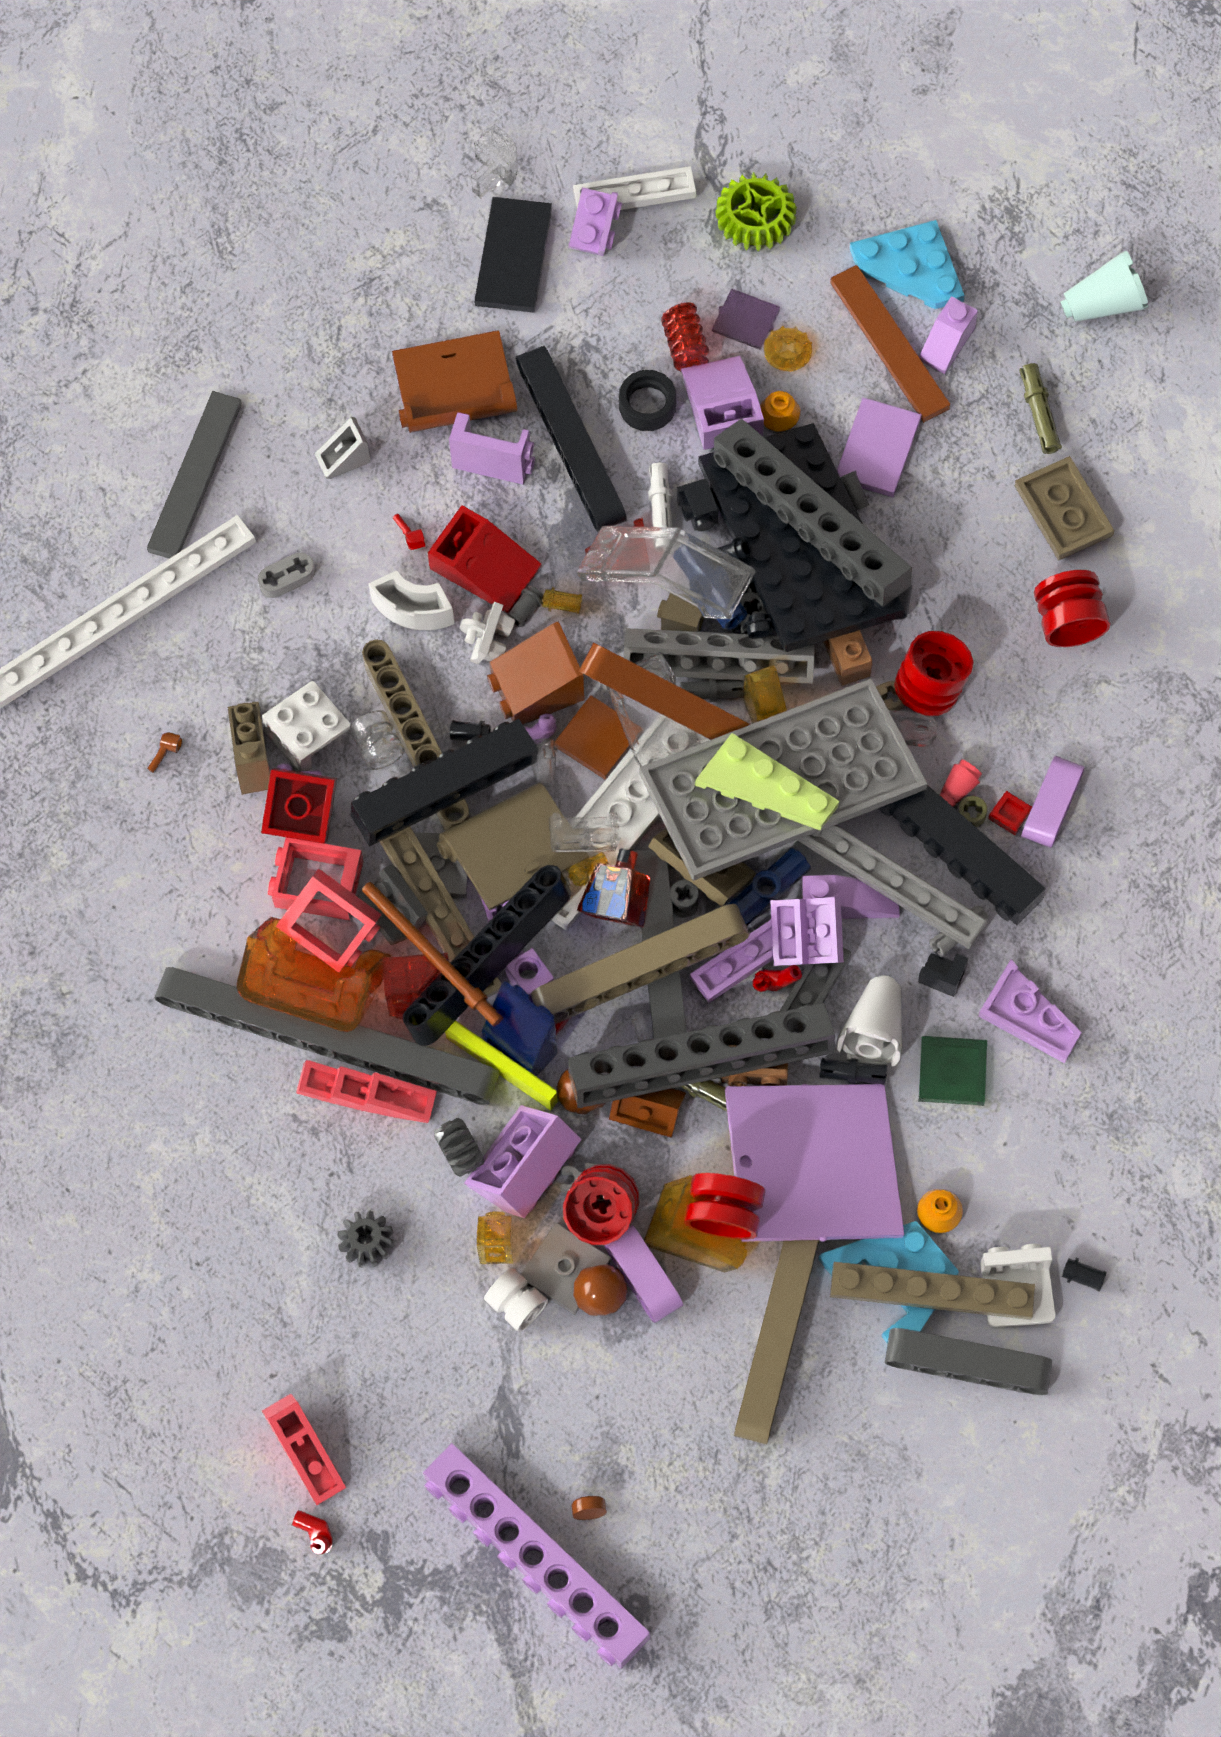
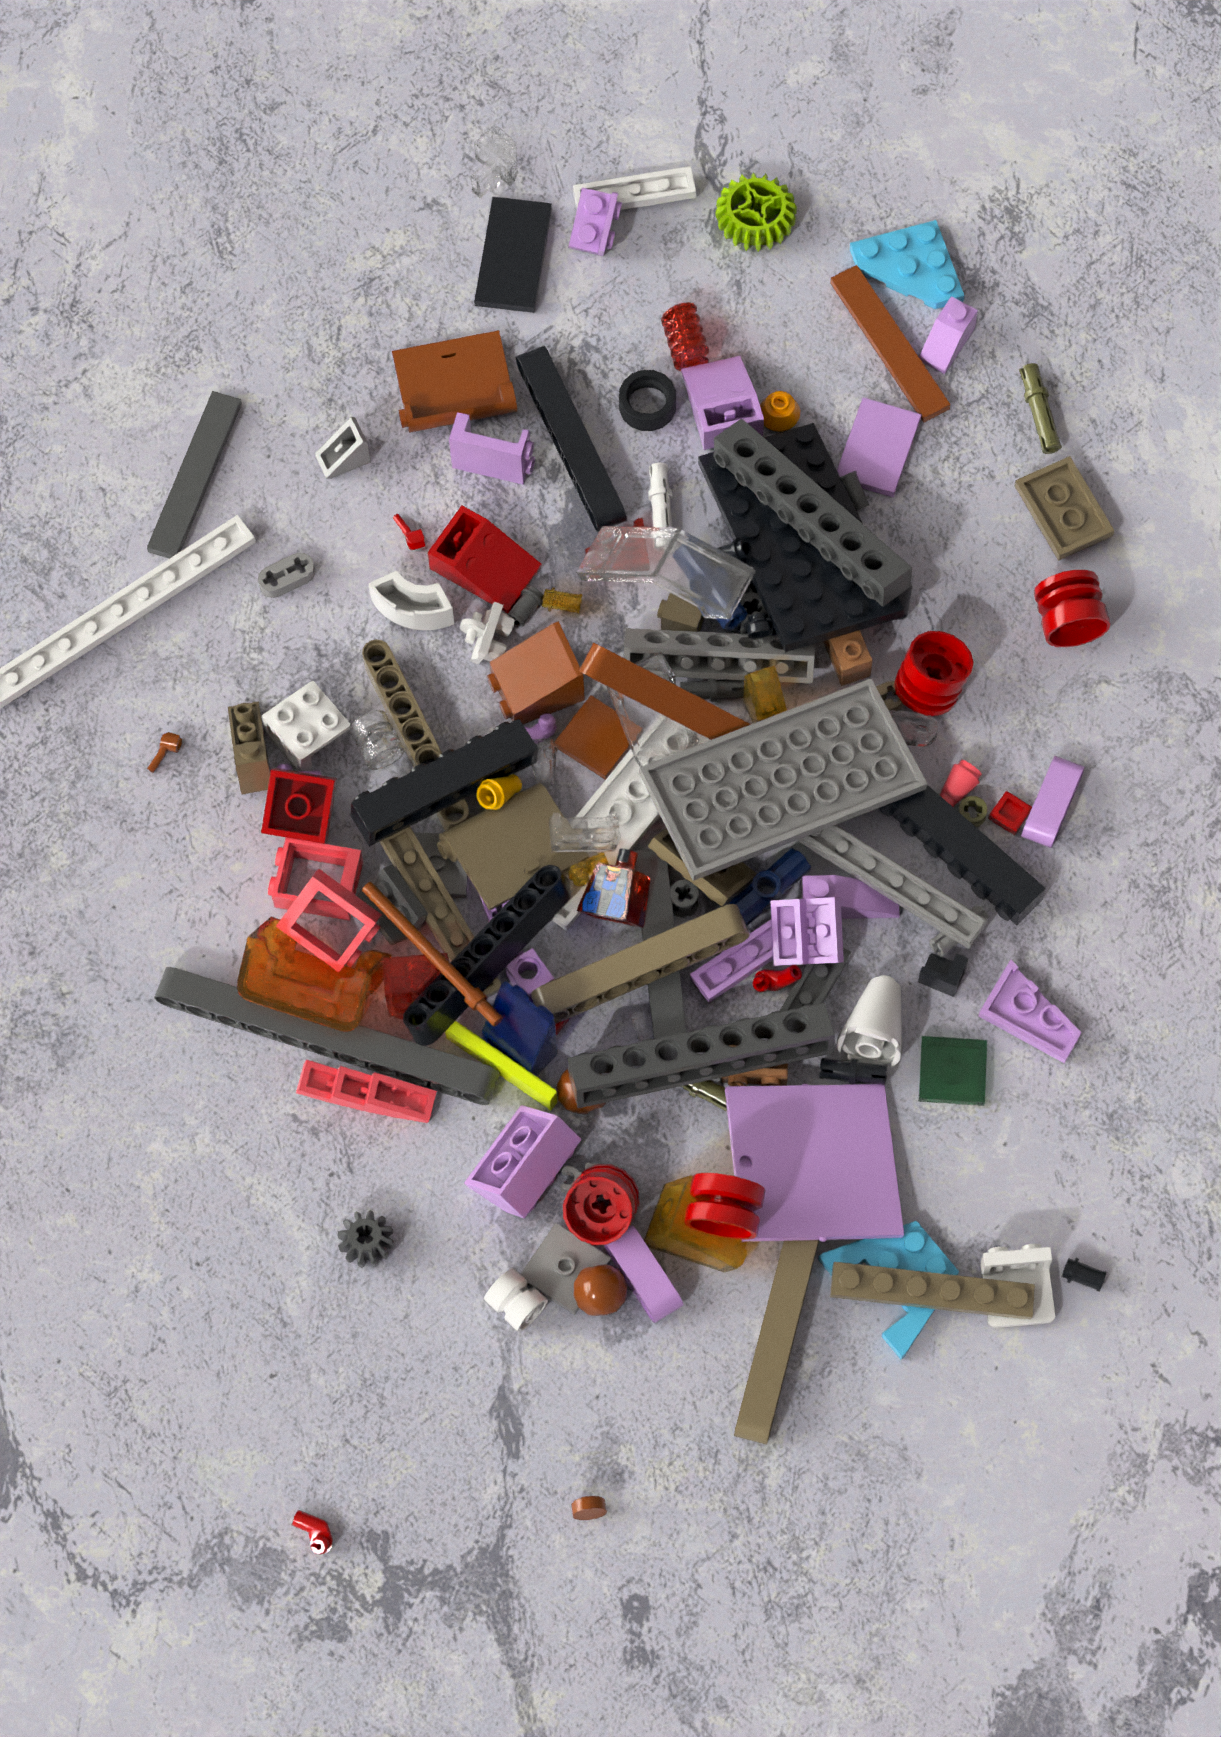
(303, 1448): coral slope -> none
(455, 1466): lavender brick -> none
(459, 1147): dark grey gear -> none
(467, 730): black pin -> none
(495, 1238): clear yellow slope -> none
(497, 791): none -> yellow cone
(650, 1111): dark orange panel -> none
(698, 504): black brick -> none
(745, 319): clear purple piece -> none
(755, 777): yellowish green wing -> none
(786, 359): clear yellow gear -> none
(941, 1219): light orange cone -> none
(968, 1361): dark grey beam -> none
(1106, 292): light aqua cone -> none

